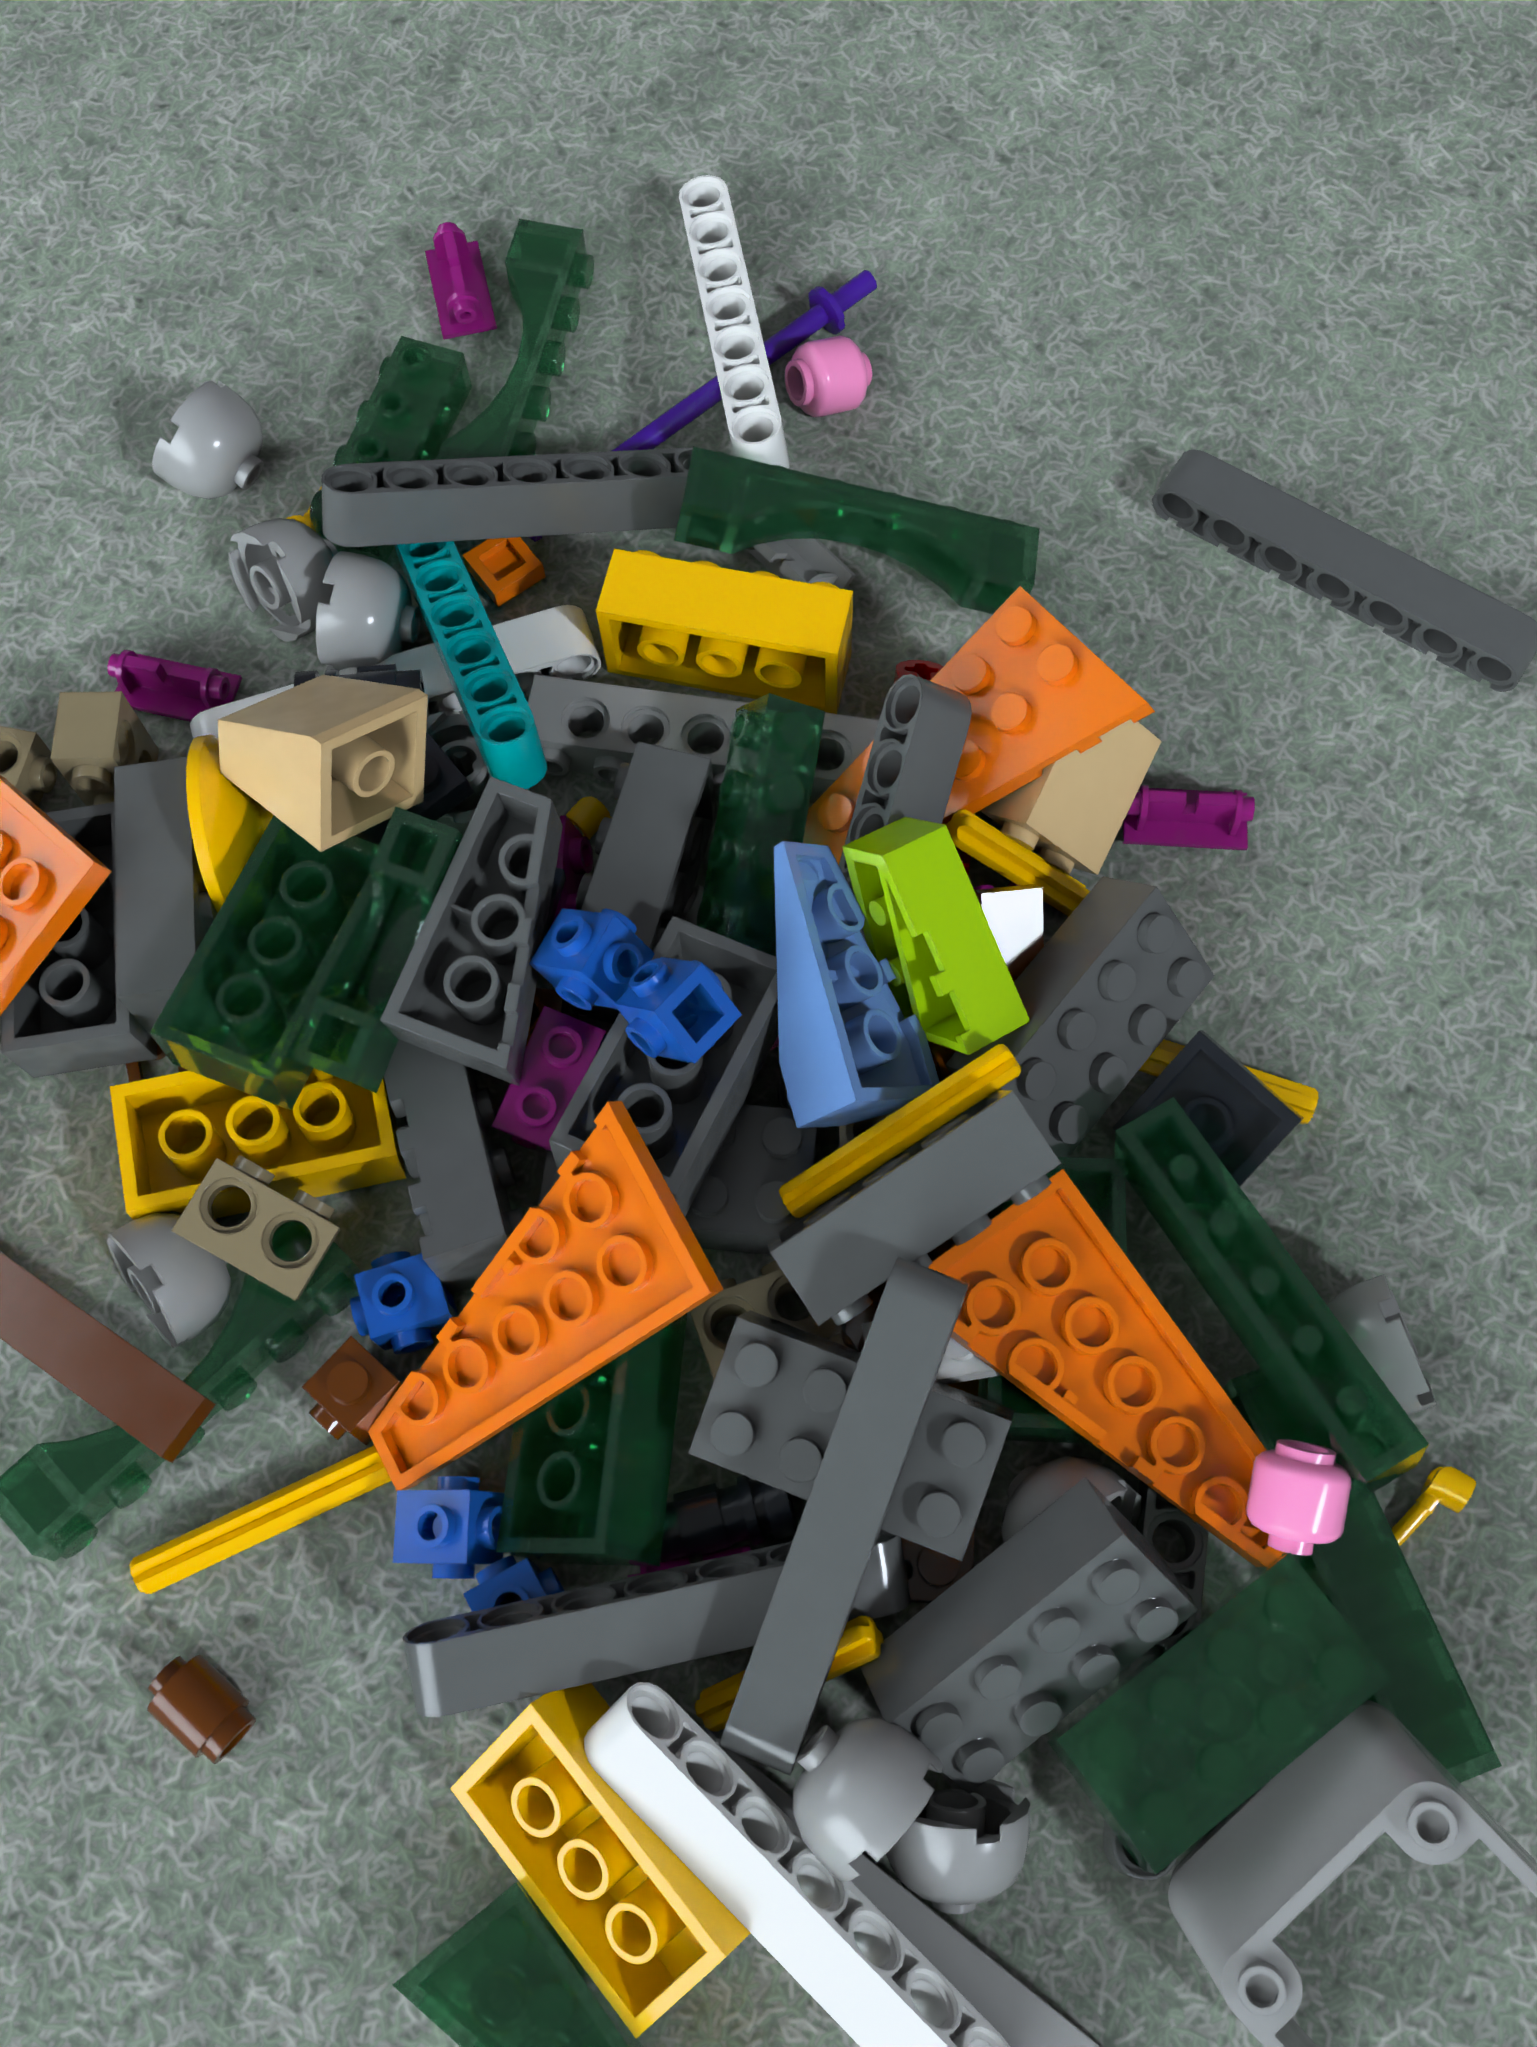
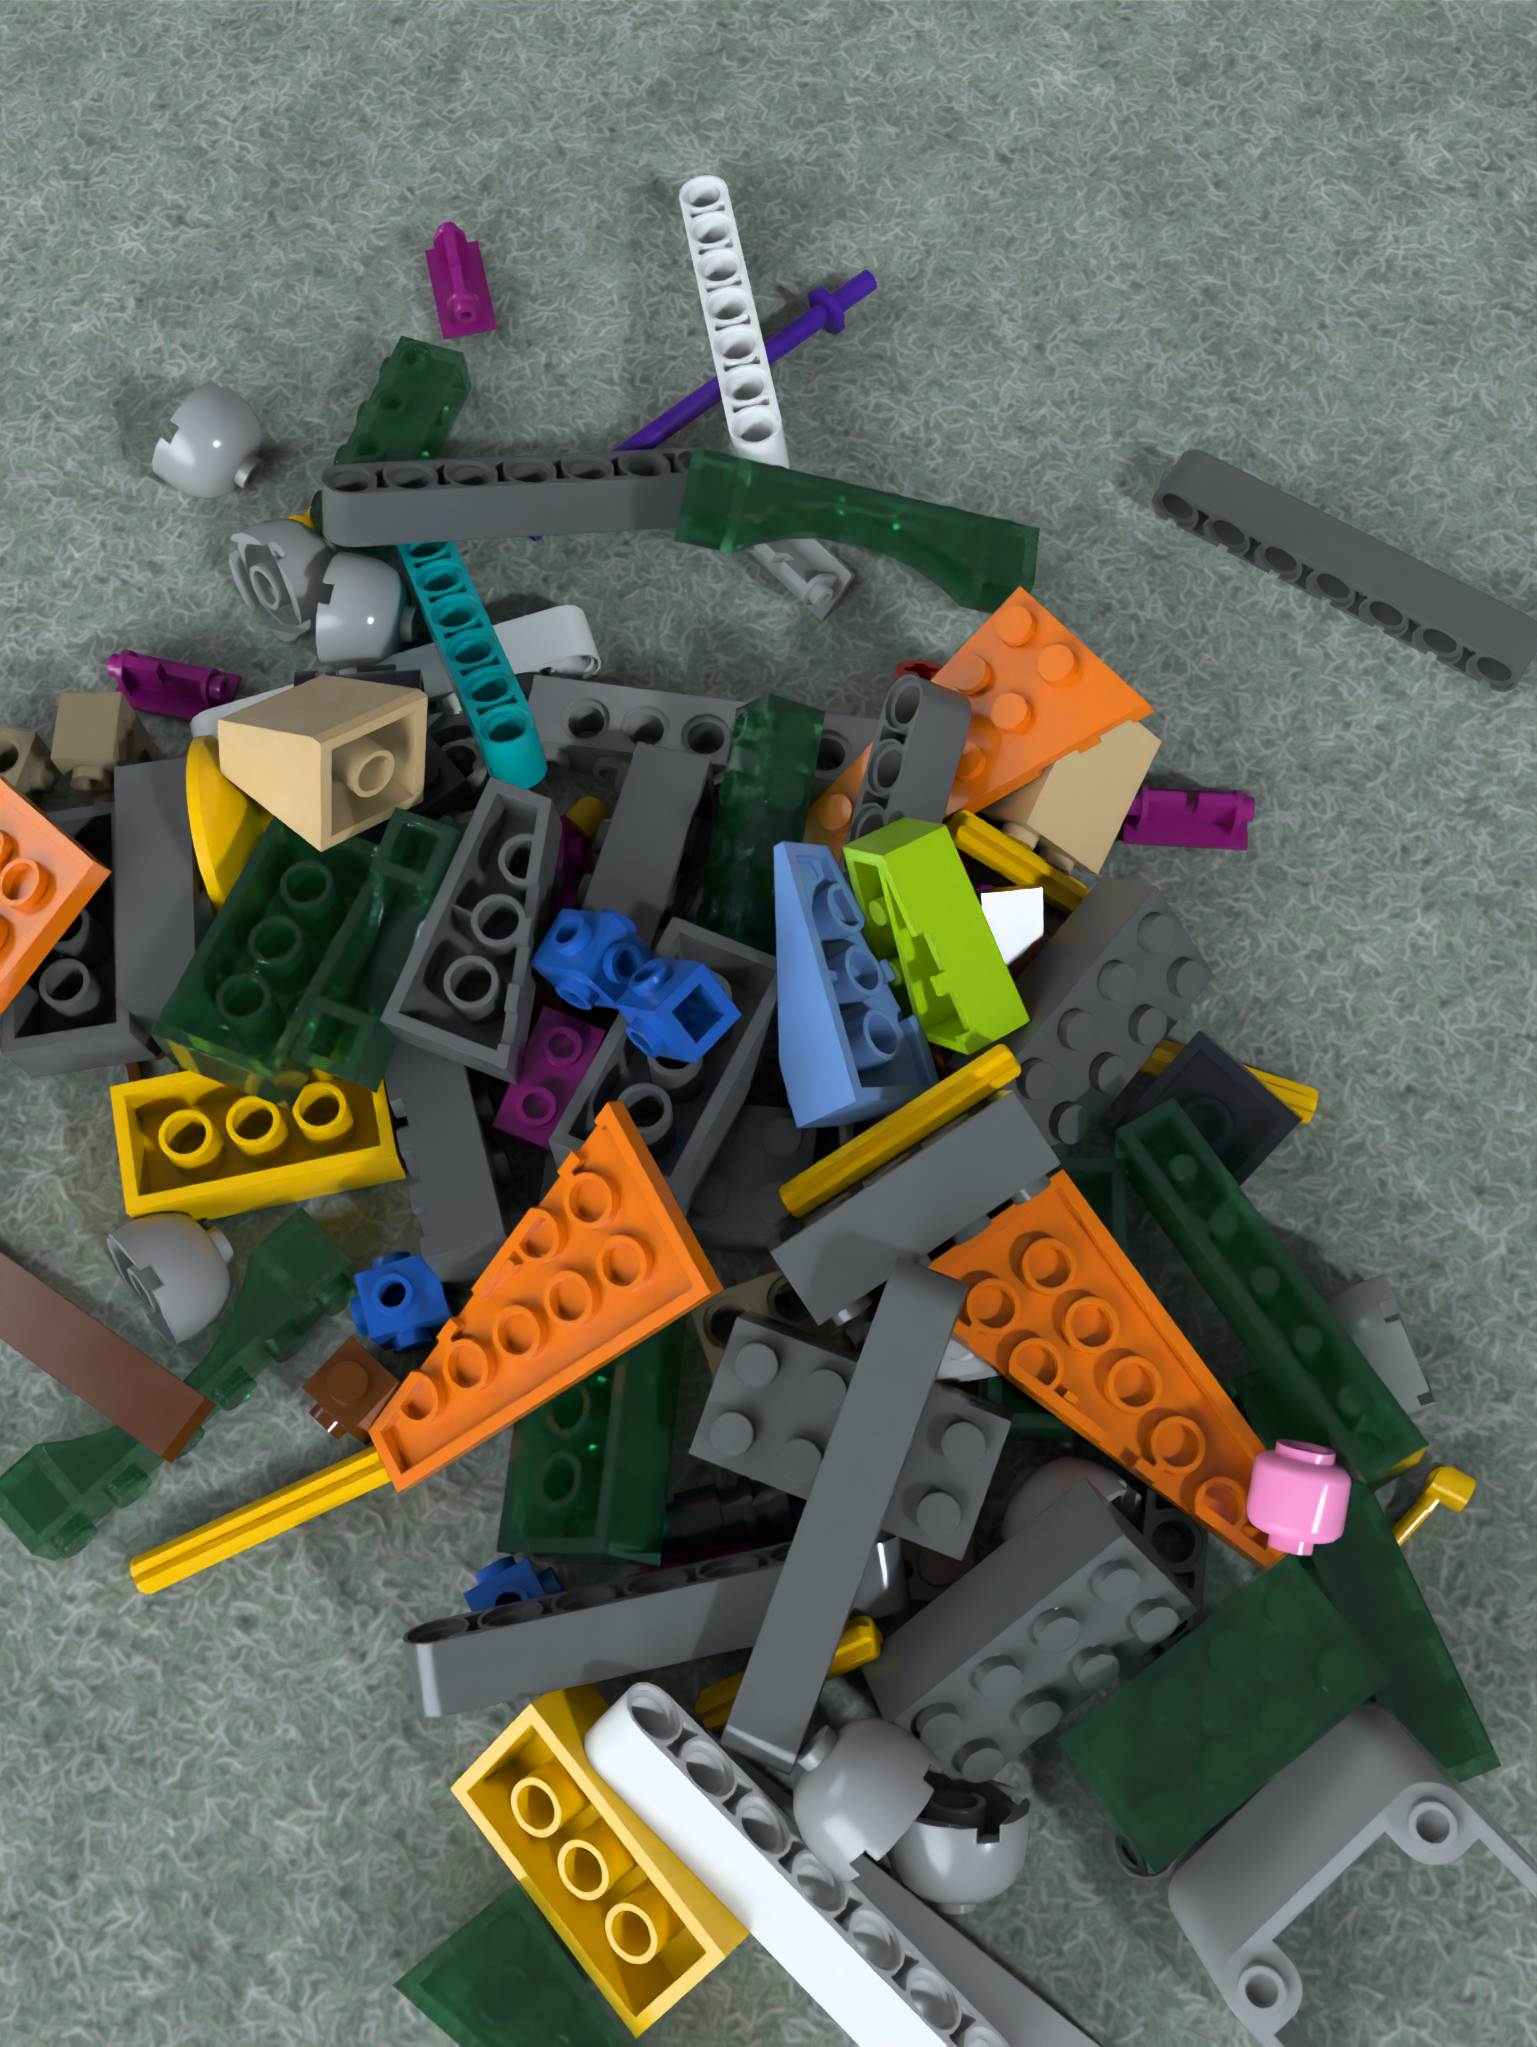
(200, 1707): reddish brown brick -> none
(250, 1243): dark tan brick -> none
(448, 1527): blue brick -> none
(504, 567): orange plate -> none
(545, 277): clear green arch -> none
(725, 629): yellow brick -> none
(828, 376): bright pink head -> none

